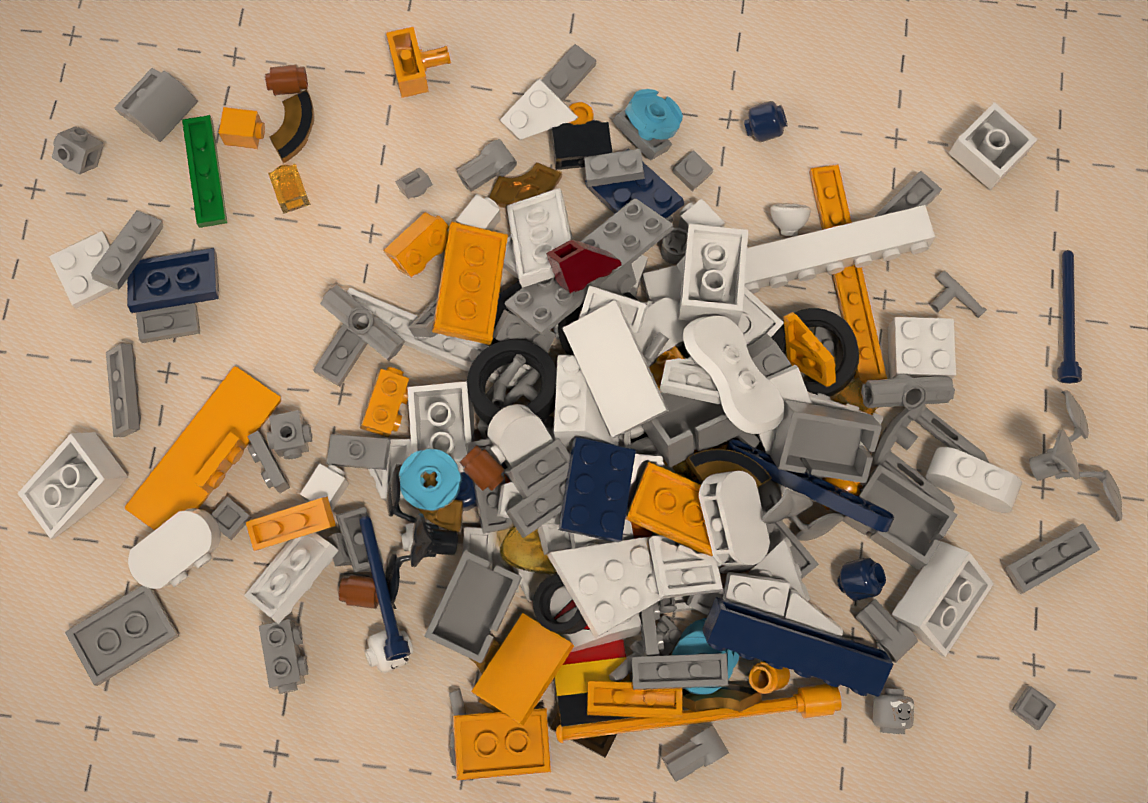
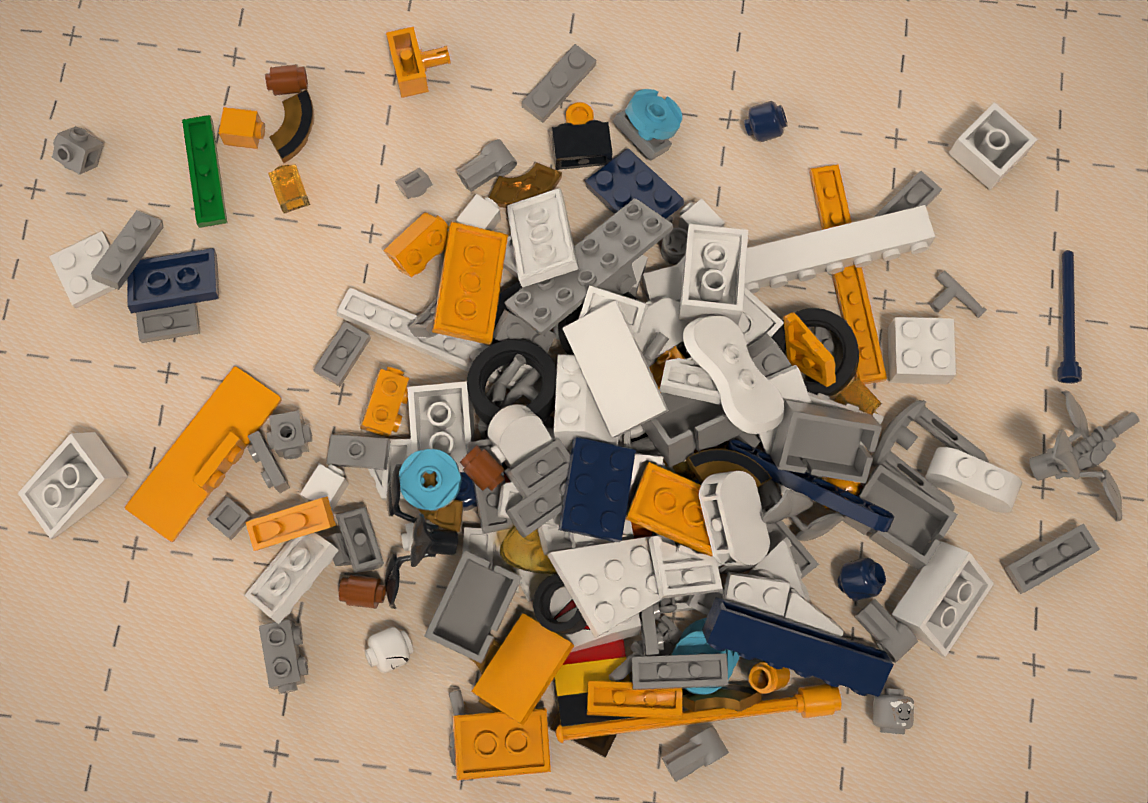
(121, 634): light grey plate -> none
(122, 390): light grey plate -> none
(156, 104): light grey brick -> none
(174, 549): white brick -> none
(349, 311): light grey piece -> none
(395, 645): dark blue piece -> none
(537, 112): white wing -> none
(580, 264): dark red slope -> none
(614, 167): light grey plate -> none
(693, 170): light grey plate -> none
(790, 217): white brick -> none
(907, 391): light grey piece -> none
(1033, 708): light grey tile -> none
(1100, 444): none -> light grey piece

